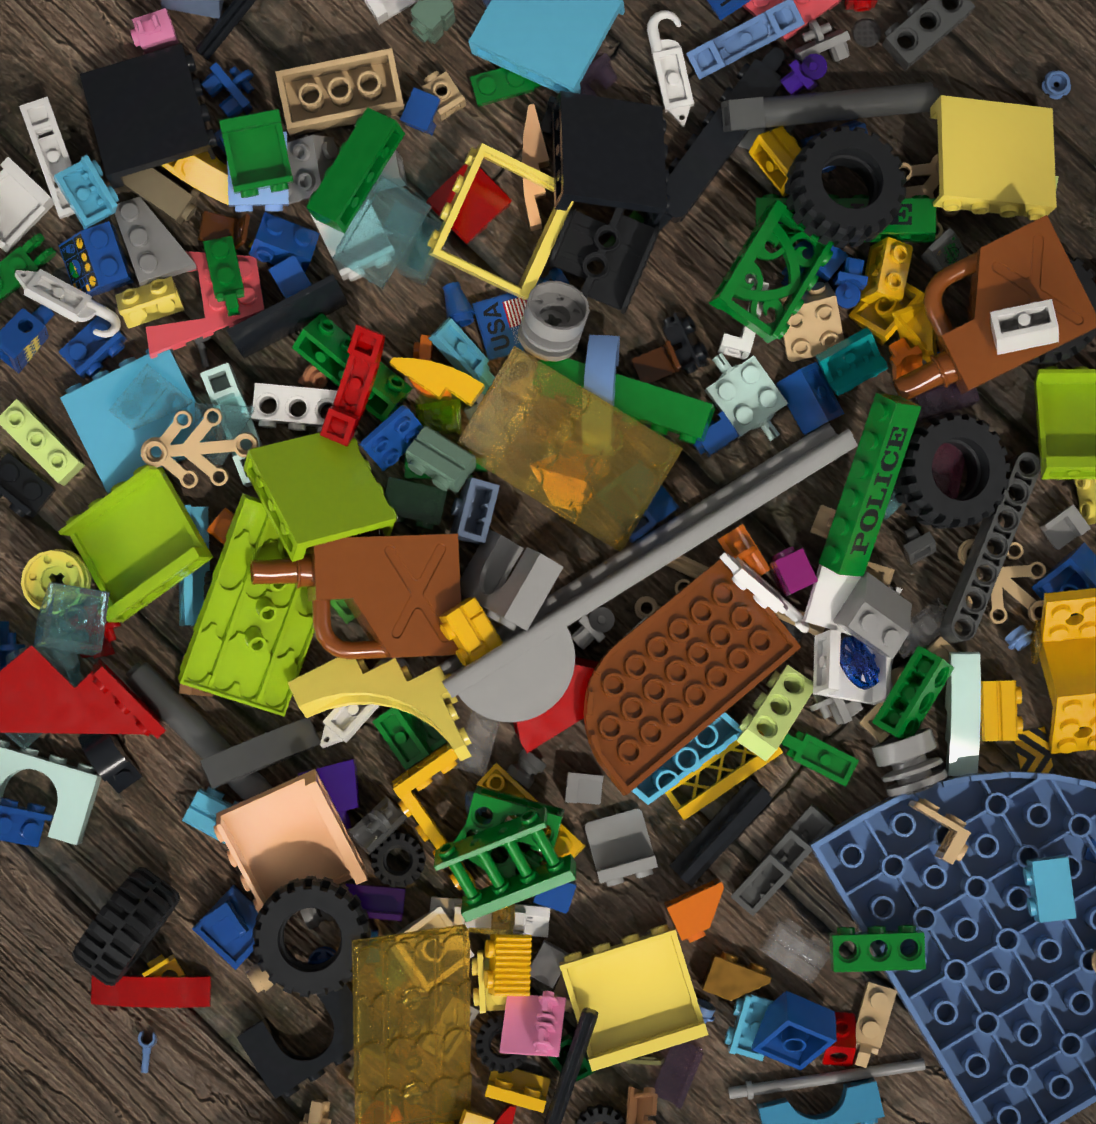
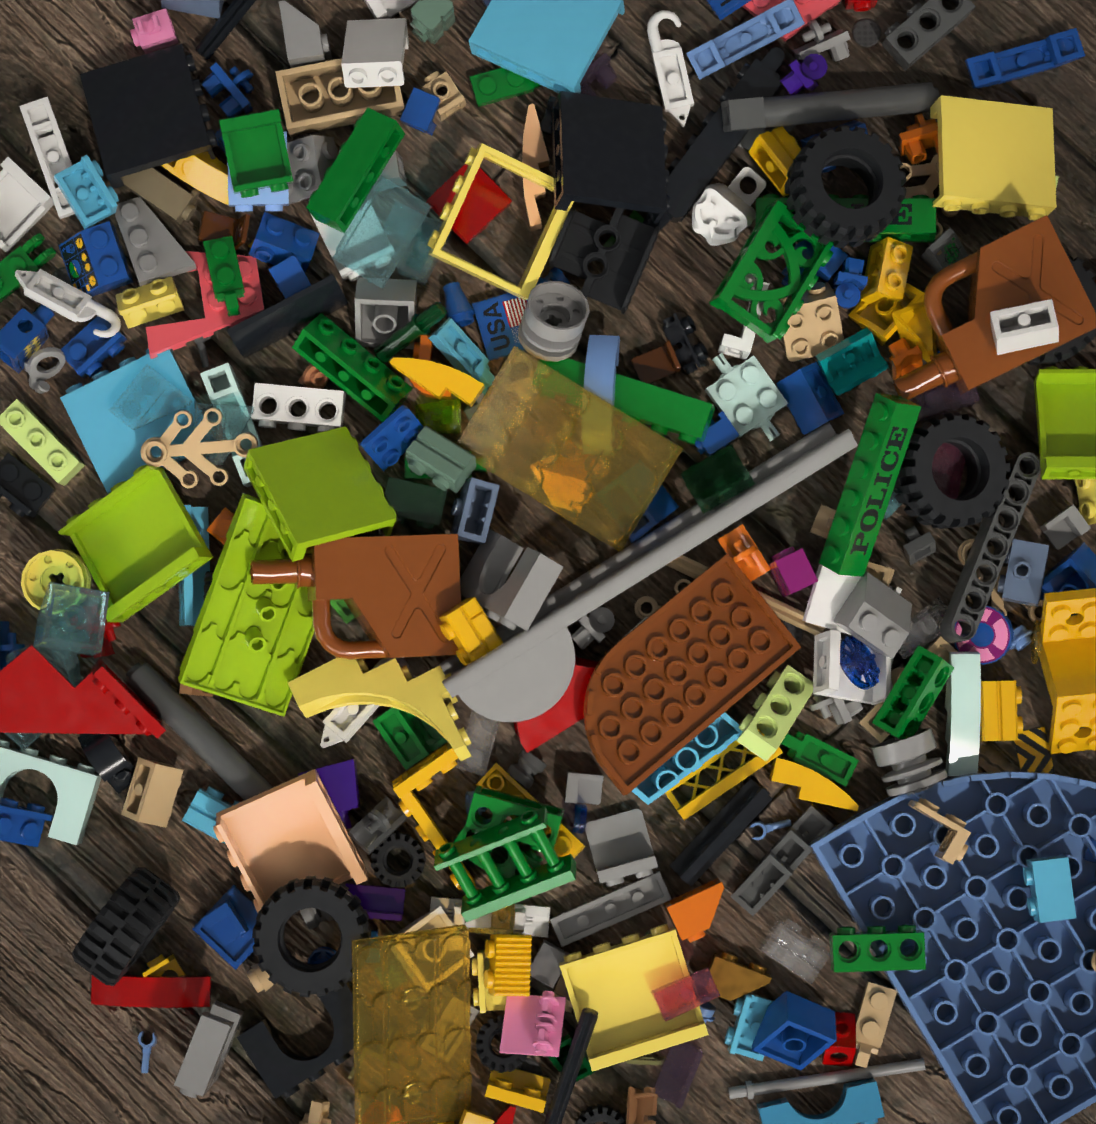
(38, 374): none -> light grey piece
(152, 792): none -> tan brick
(208, 1049): none -> light grey arch
(260, 752): dark grey slope -> none
(303, 38): none -> light grey slope
(355, 385): red slope -> none
(374, 52): none -> white panel
(383, 310): none -> light grey slope
(419, 325): none -> dark green axle
(557, 898): blue panel -> none
(579, 818): none -> clear blue tile
(610, 908): none -> light grey plate
(685, 994): none -> clear pink slope
(717, 478): none -> clear green bracket
(726, 211): none -> white piece
(763, 592): white plate -> none
(769, 827): none -> medium blue hand
(810, 784): none -> yellow slope
(918, 138): none -> orange hips
(992, 637): none -> tile
(1024, 572): none -> sand blue brick
(1025, 60): none -> blue slope
(1059, 77): medium blue plate -> none

